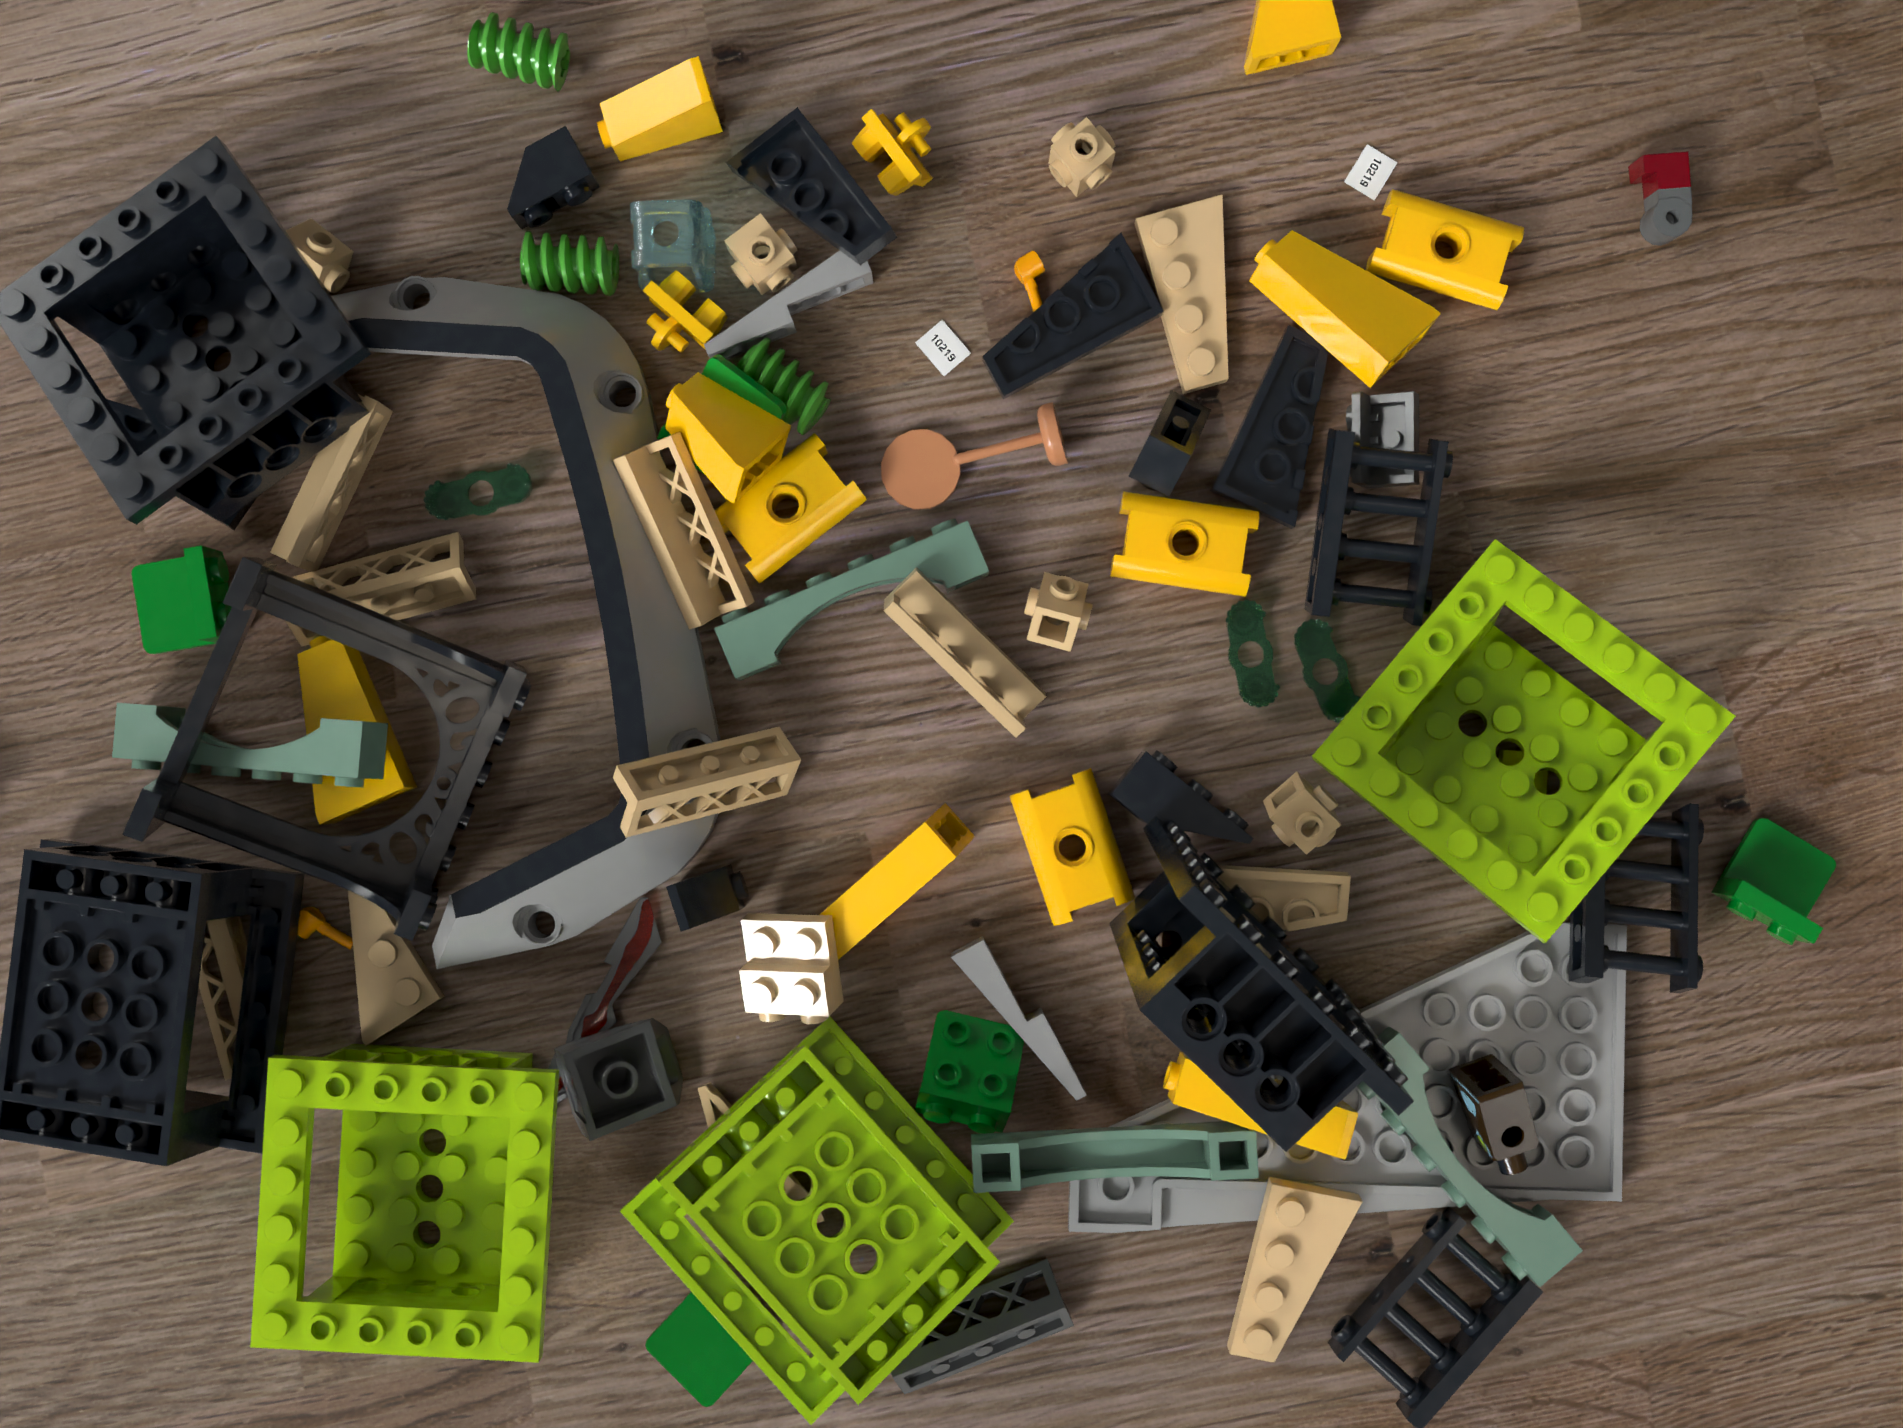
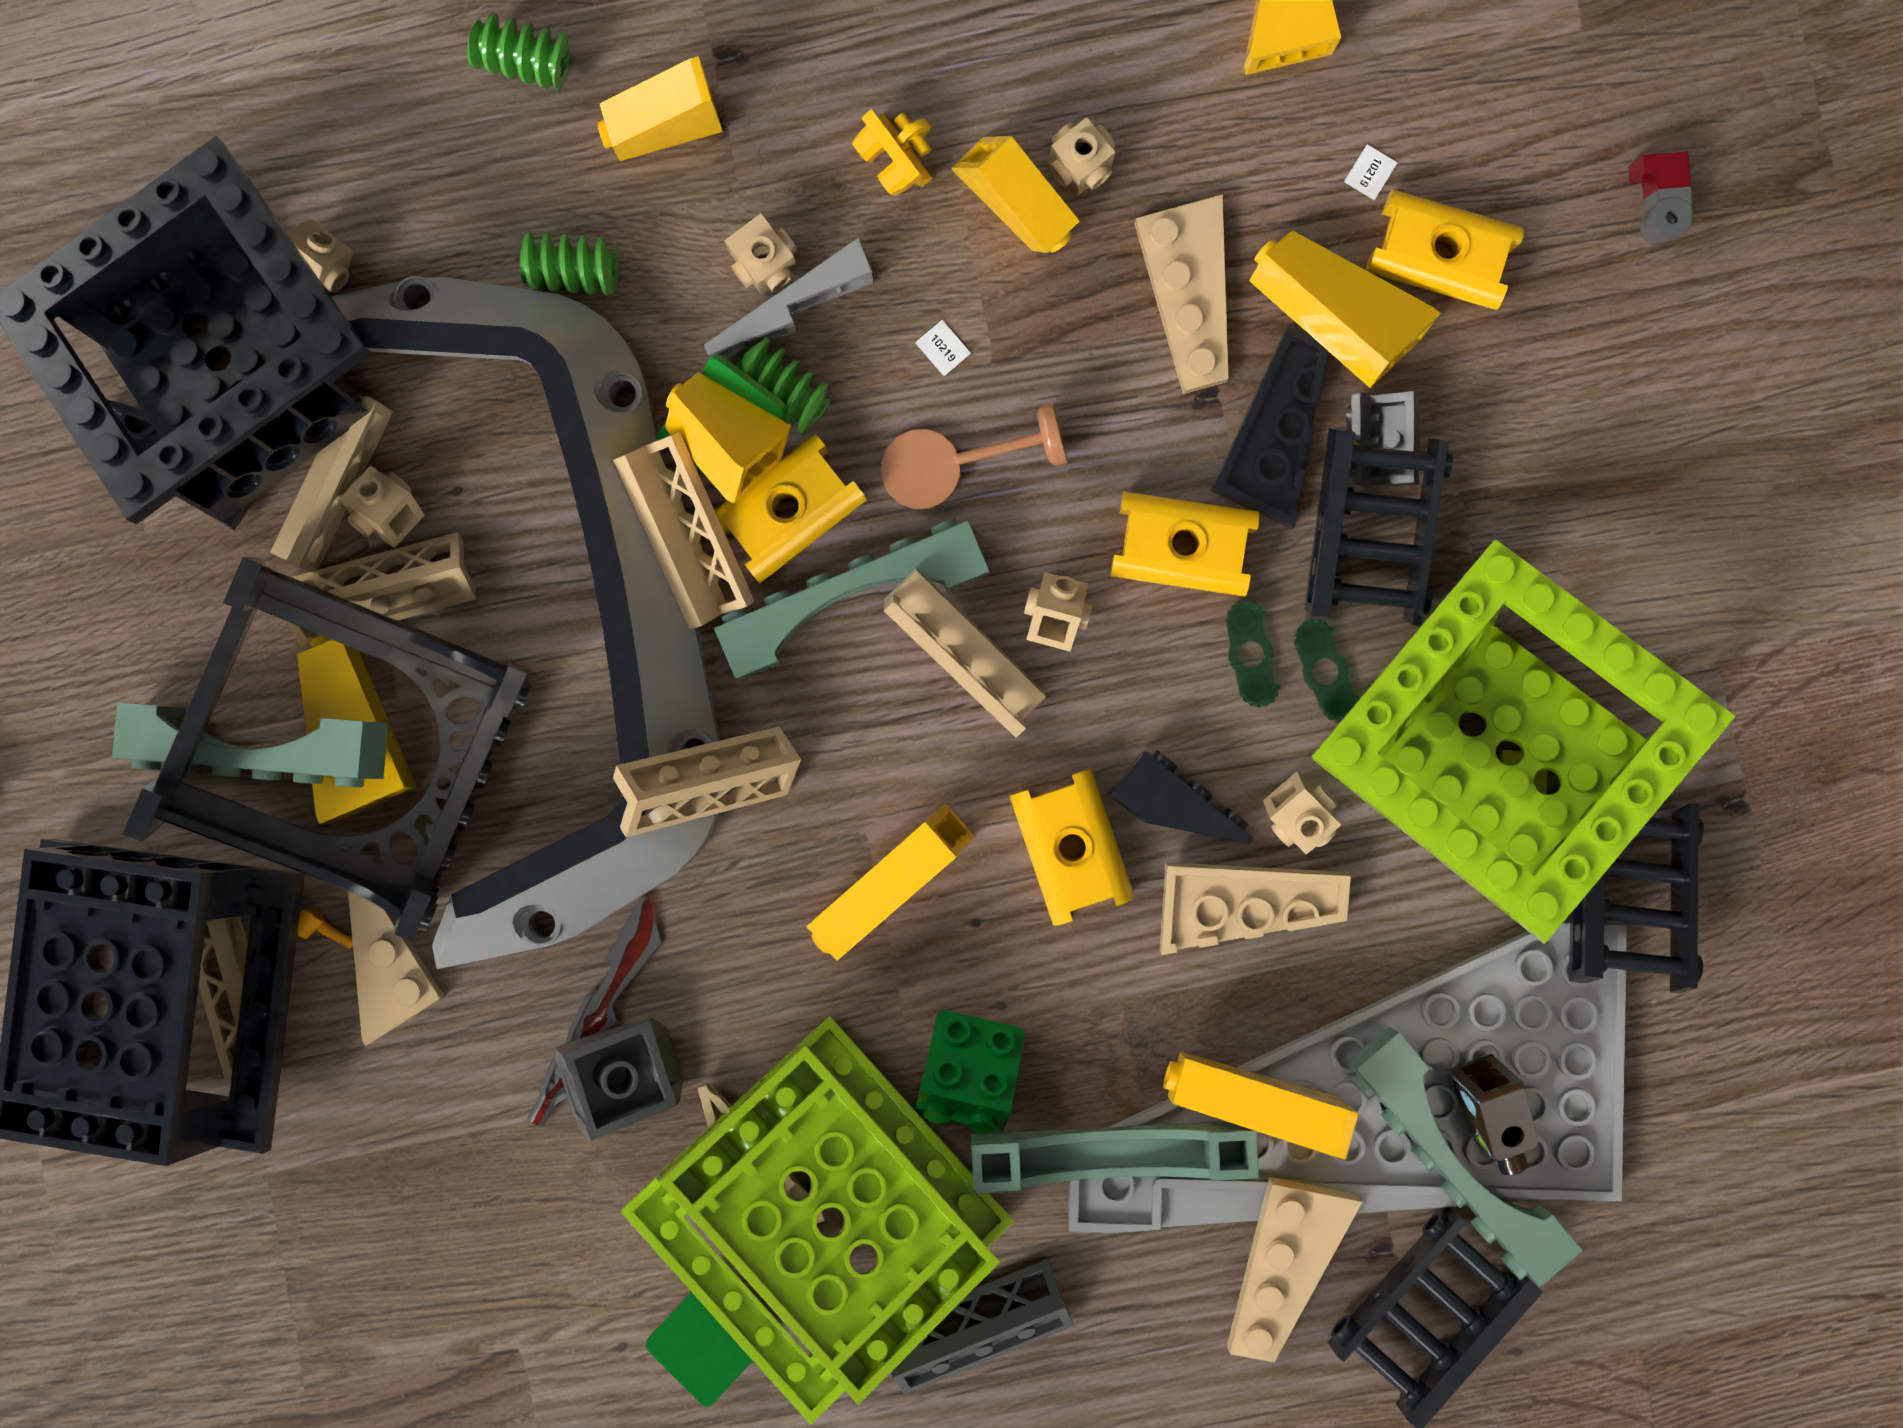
(182, 600): green bracket -> none
(381, 506): none -> tan brick
(389, 1290): lime plate -> none
(452, 498): clear green piece -> none
(549, 179): black slope -> none
(669, 299): yellow hips -> none
(692, 249): clear light blue piece -> none
(707, 896): black slope -> none
(790, 967): plate -> none
(812, 185): black wing -> none
(982, 969): light grey slope -> none
(1017, 193): none -> yellow slope
(1026, 270): light orange hand -> none
(1087, 313): black wing -> none
(1170, 443): black slope -> none
(1245, 998): black plate -> none
(1776, 881): green bracket -> none

